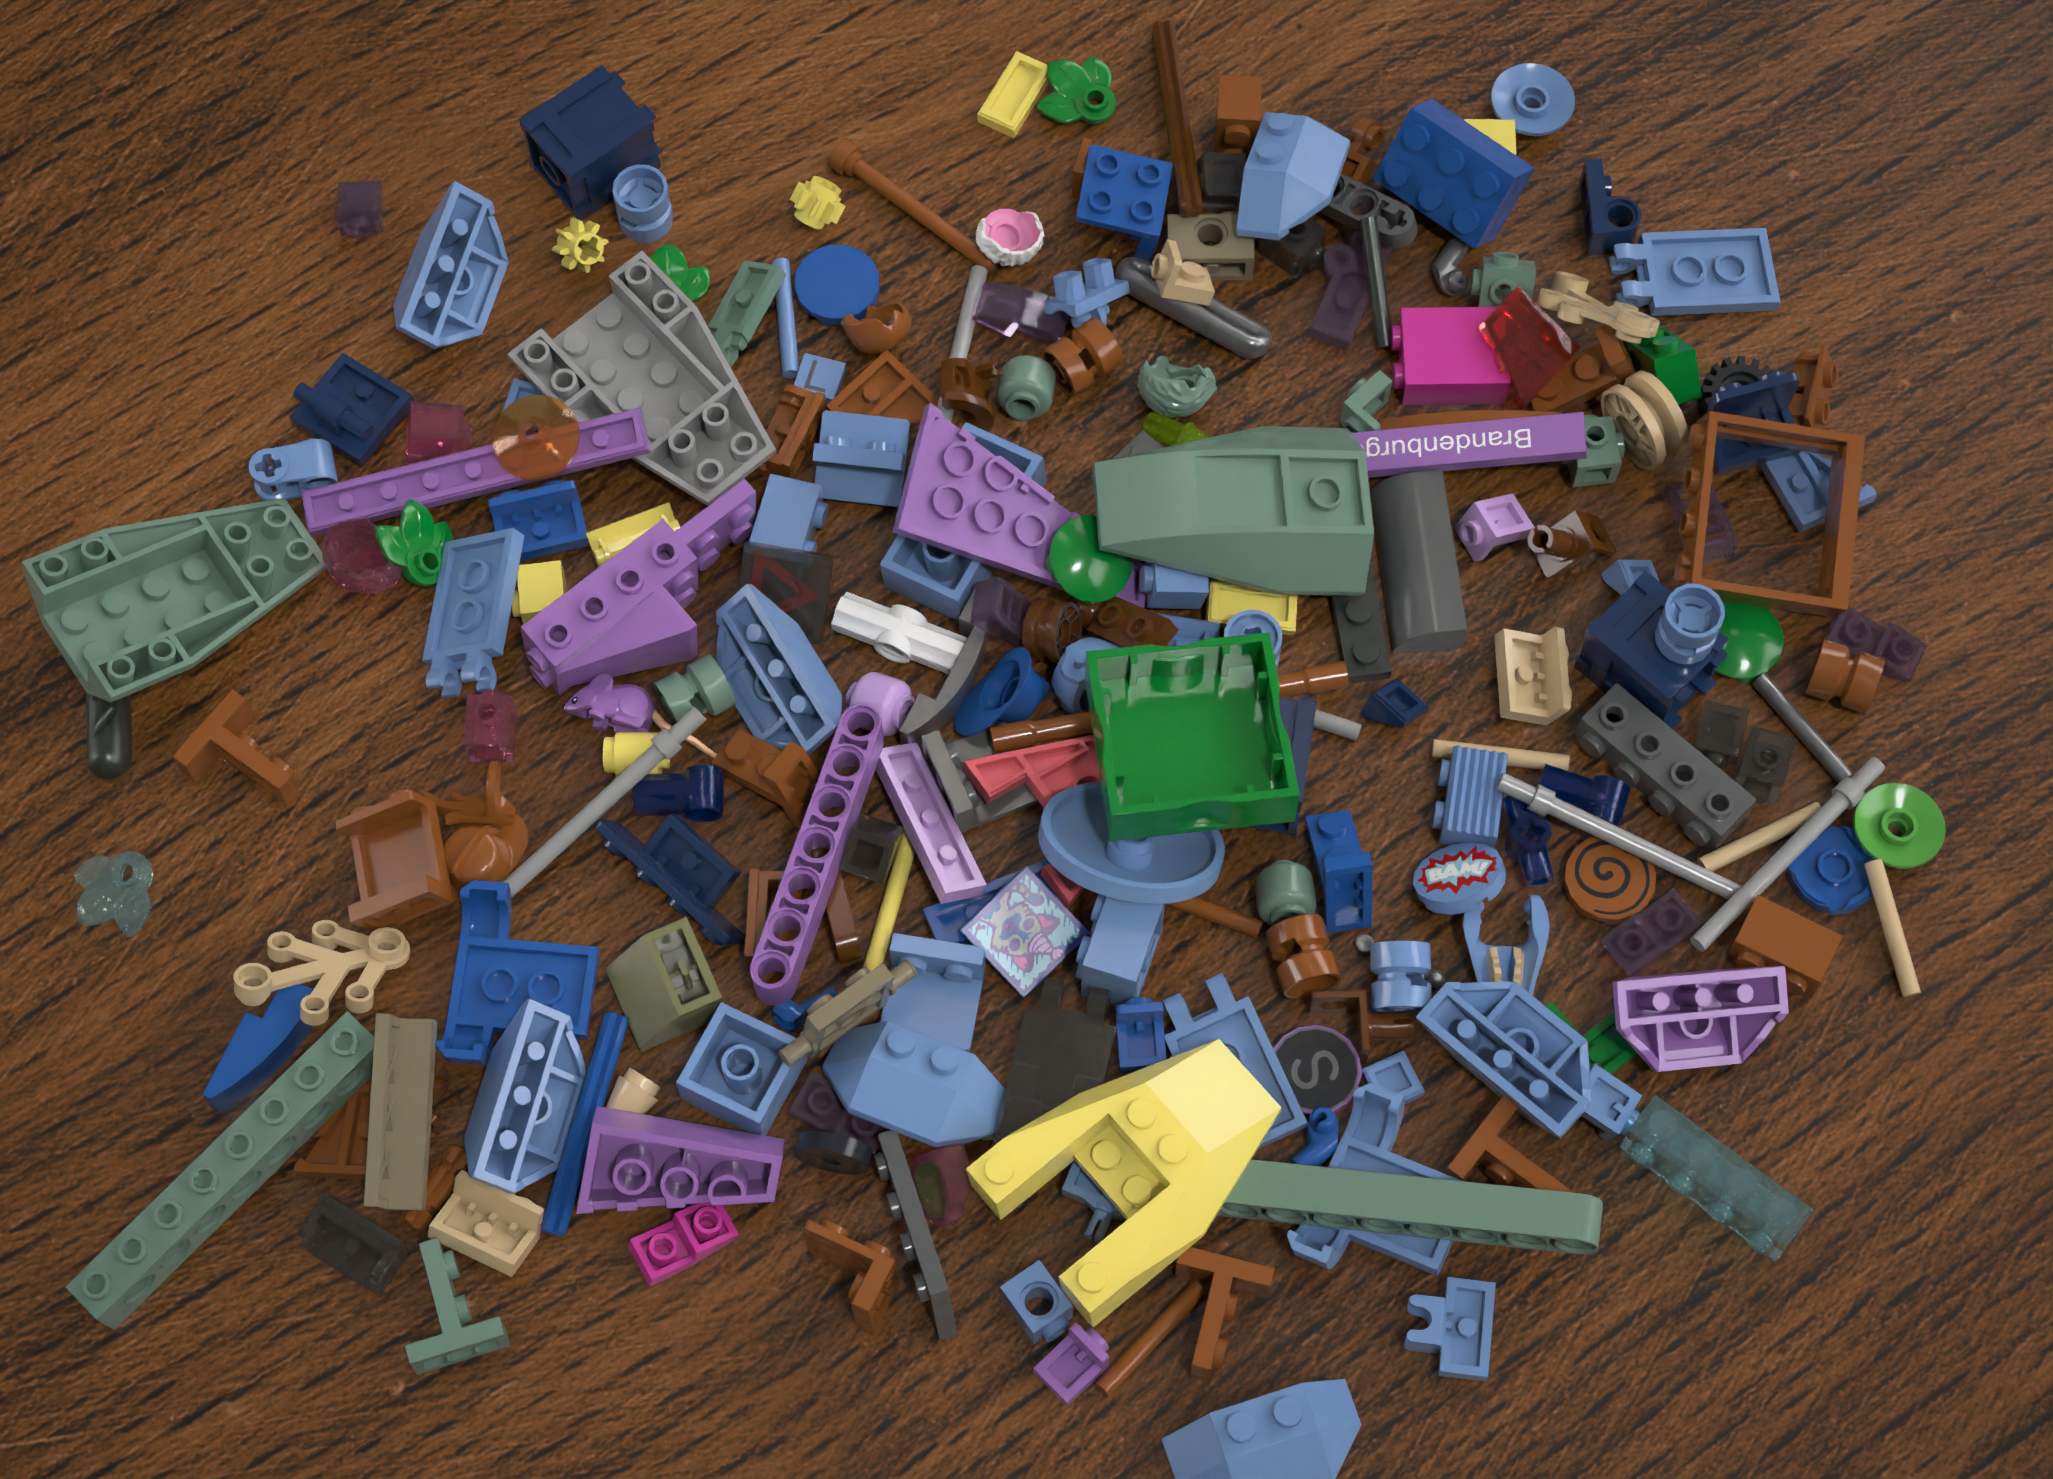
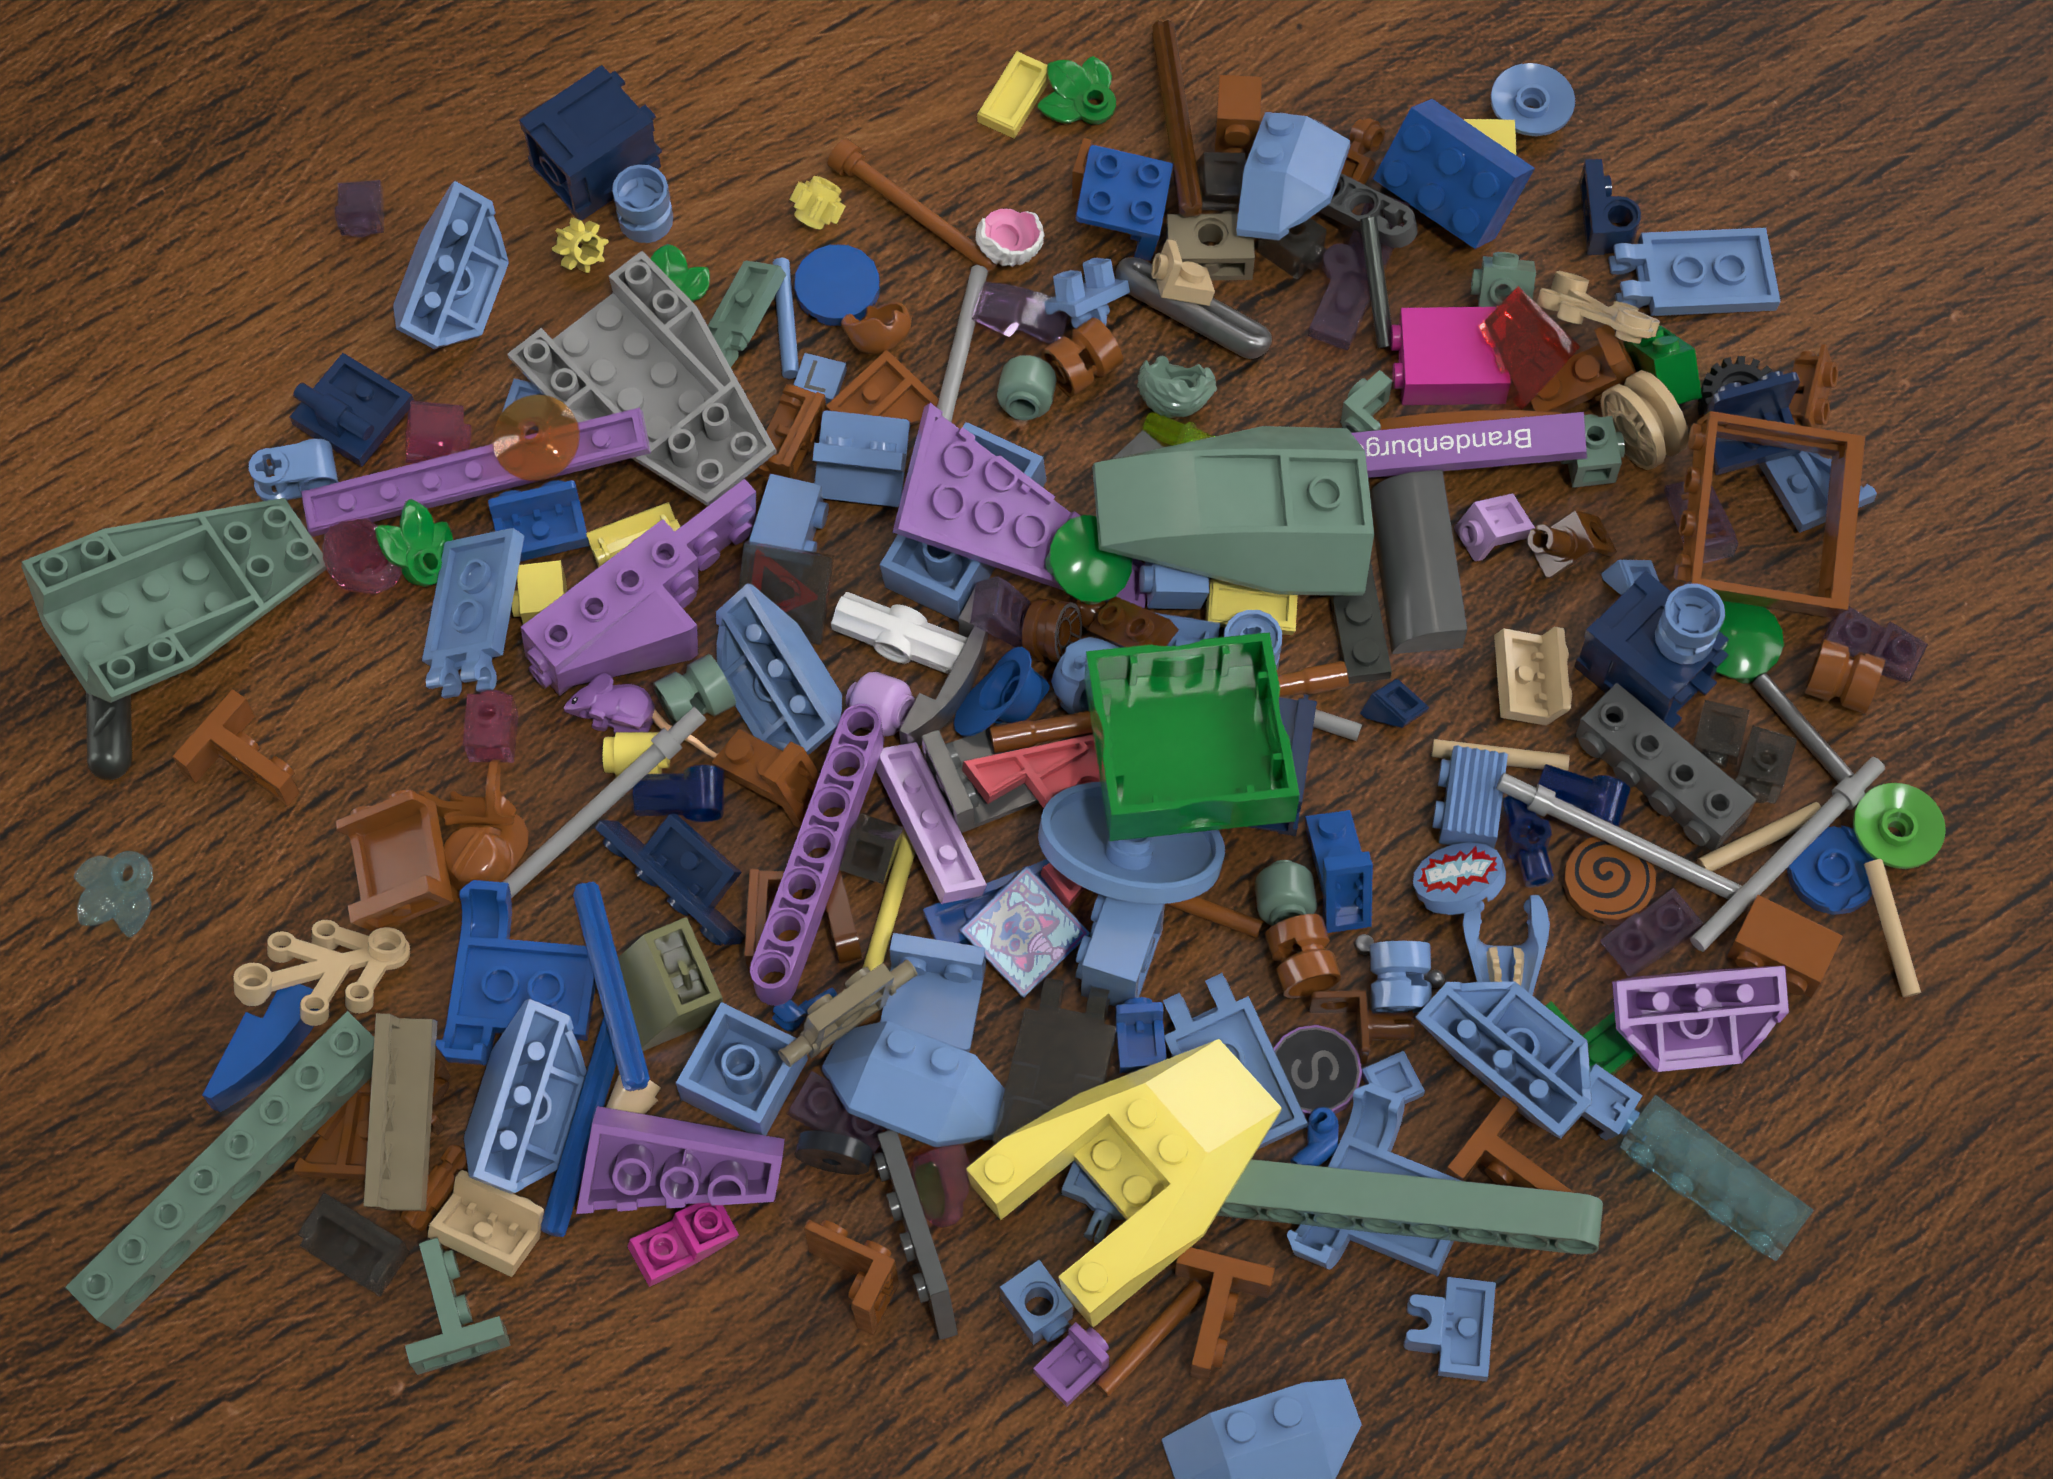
(611, 987): none -> blue axle
(968, 389): reddish brown piece -> none
(1446, 270): flat silver arm -> none

